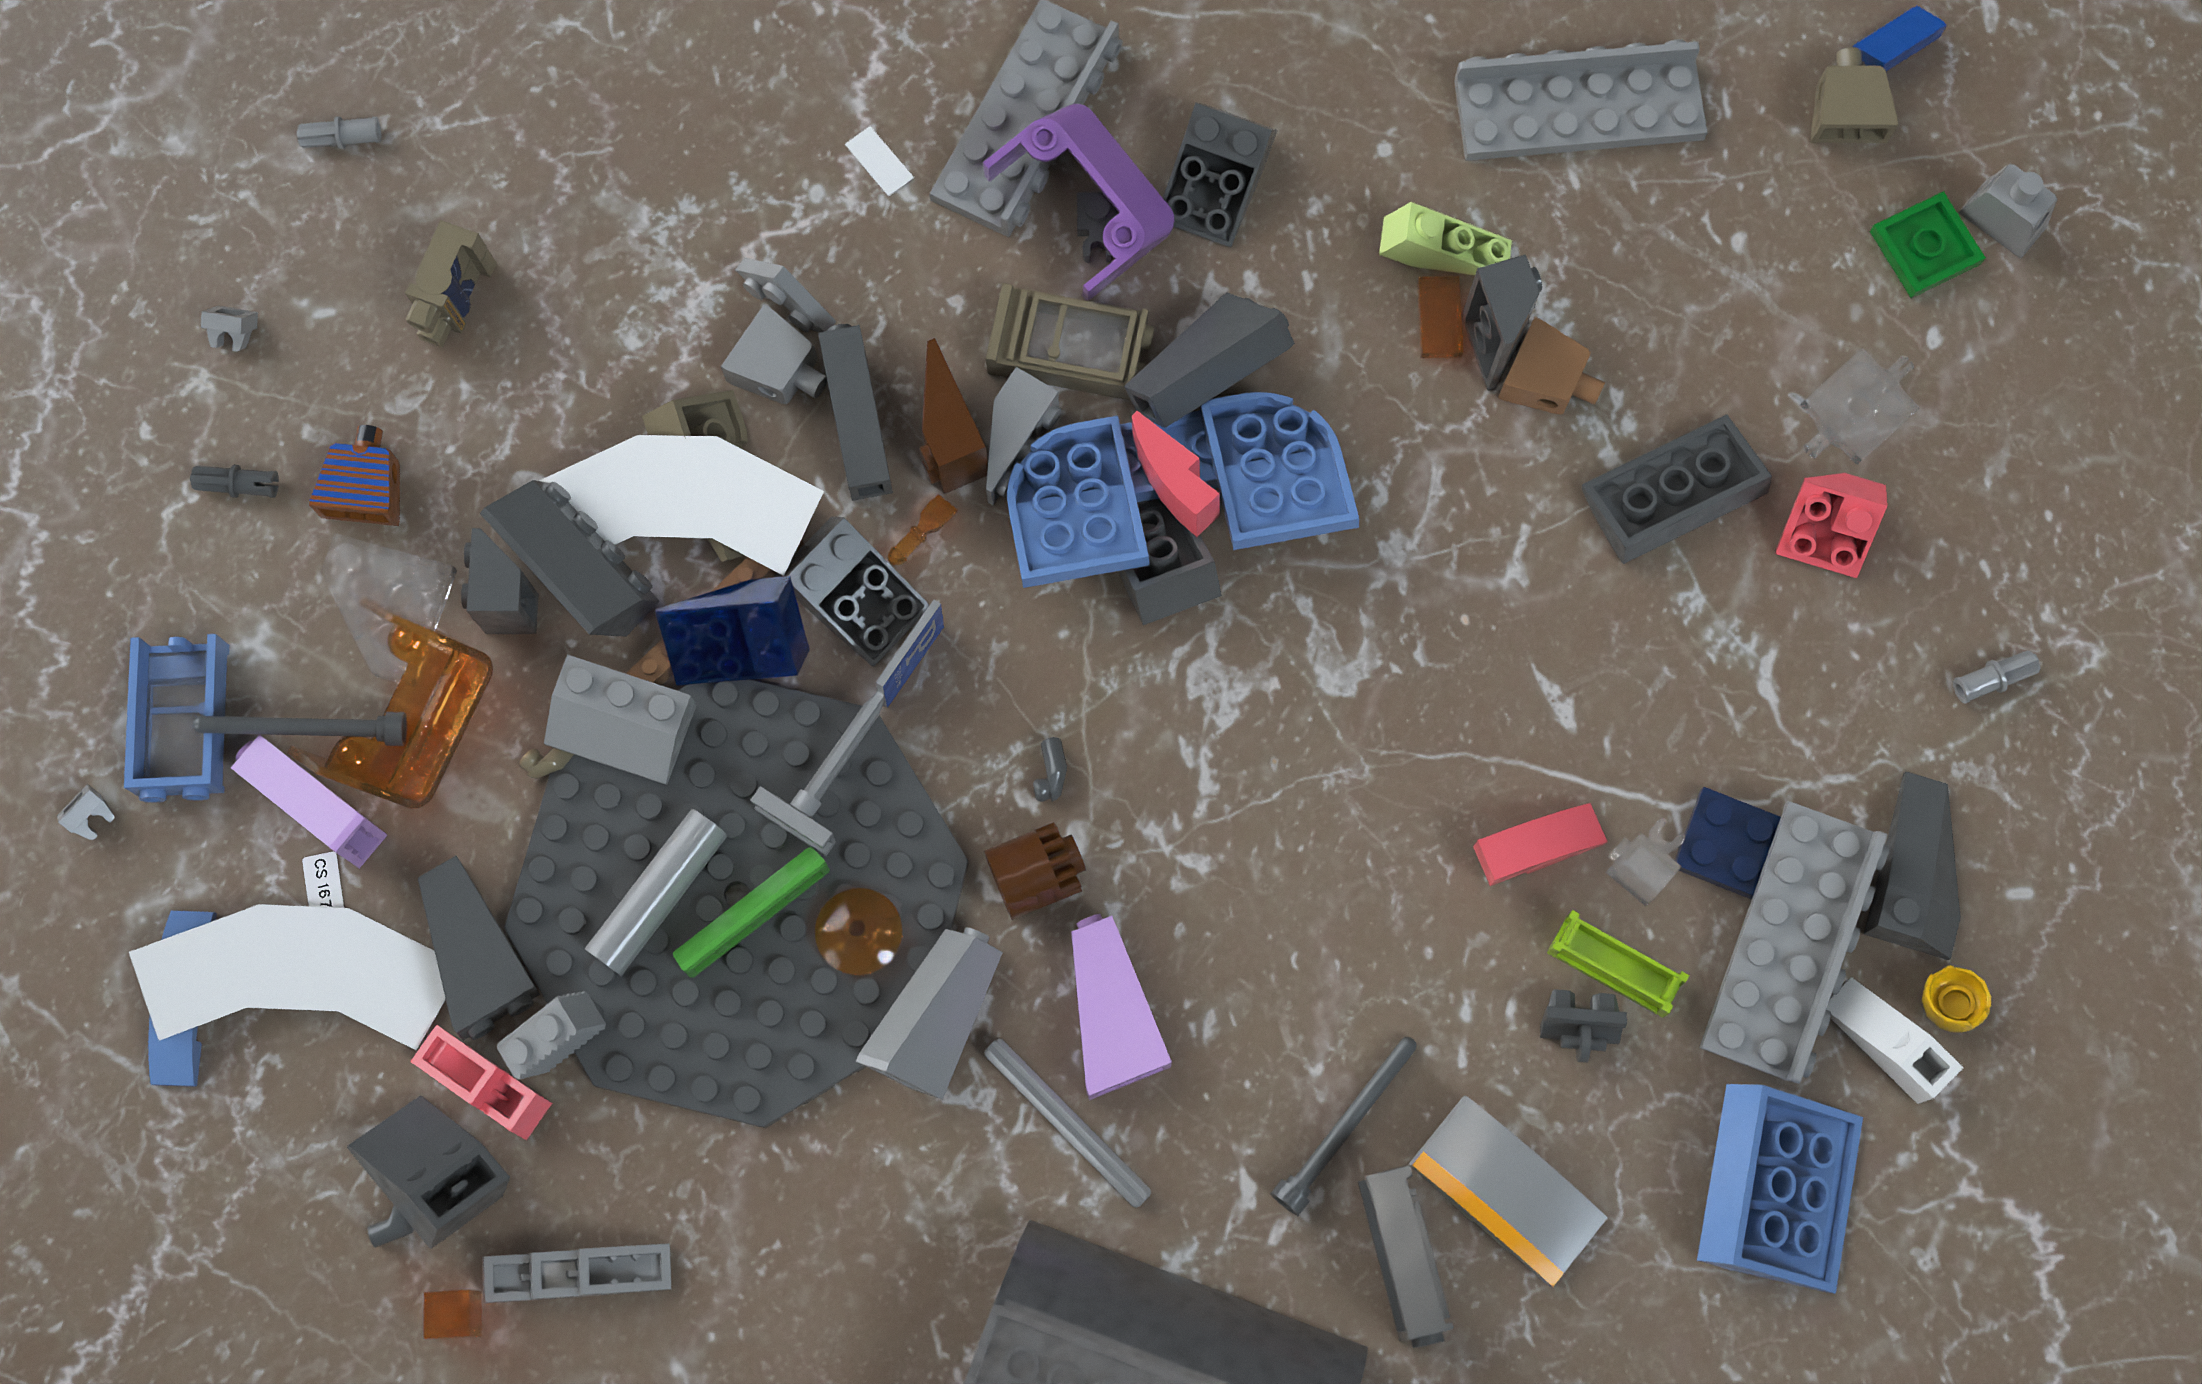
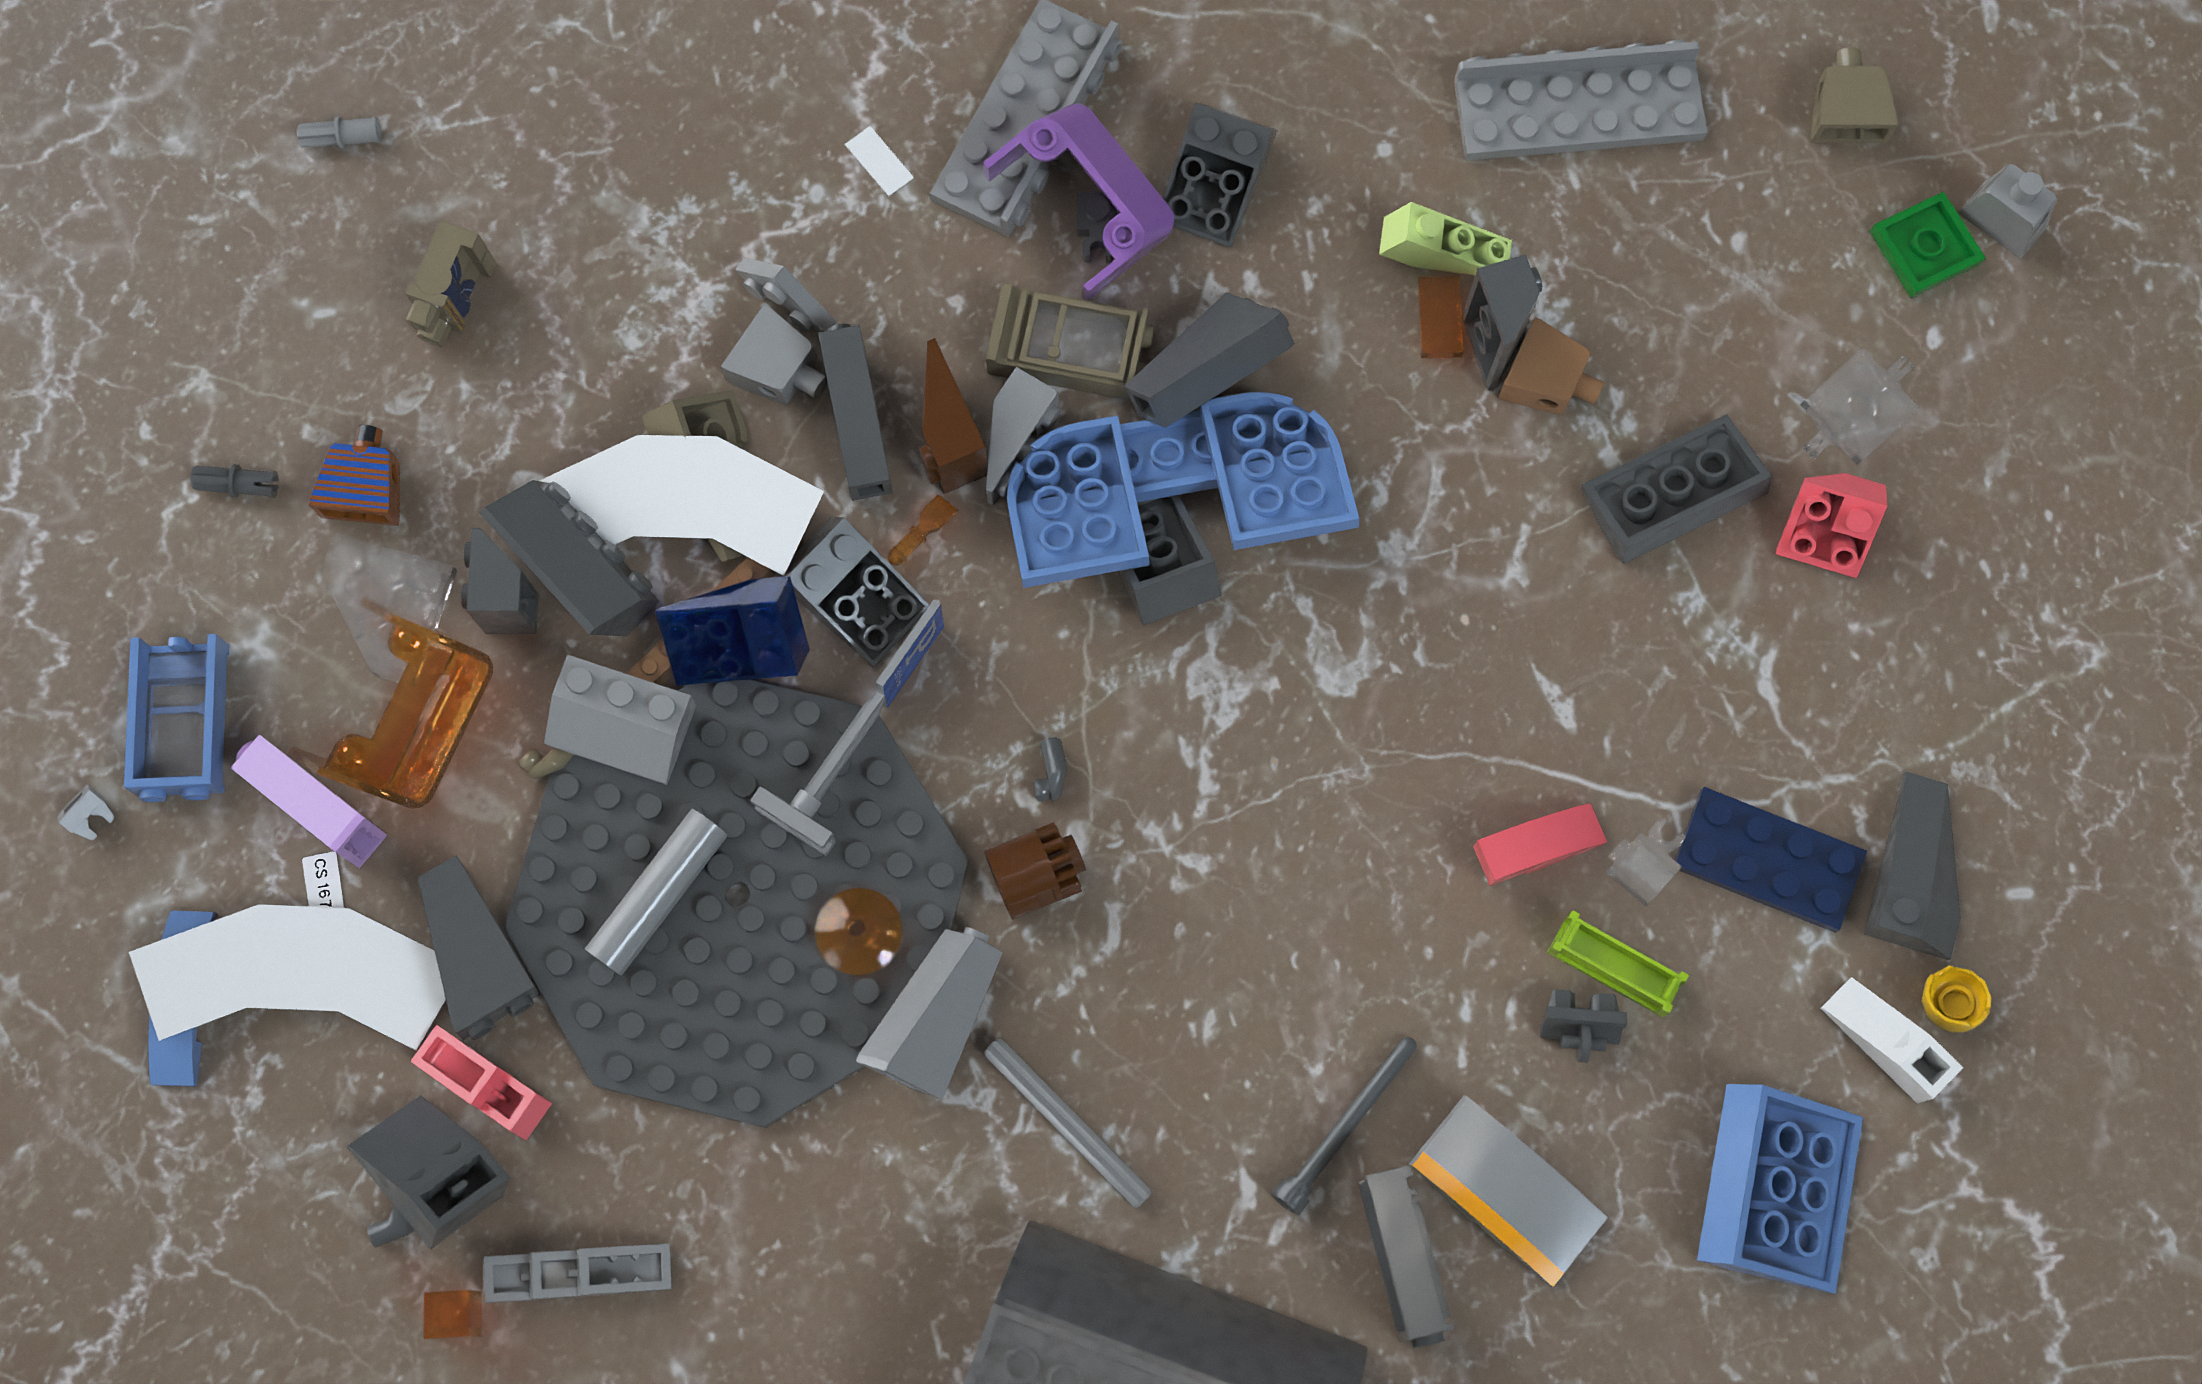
(232, 320): light grey tile -> none
(387, 728): dark grey piece -> none
(551, 1035): light grey brick -> none
(751, 912): bright green slope -> none
(1114, 1016): lavender slope -> none
(1175, 476): coral slope -> none
(1795, 943): light grey bracket -> none
(1900, 38): blue slope -> none
(1996, 676): light grey axle -> none

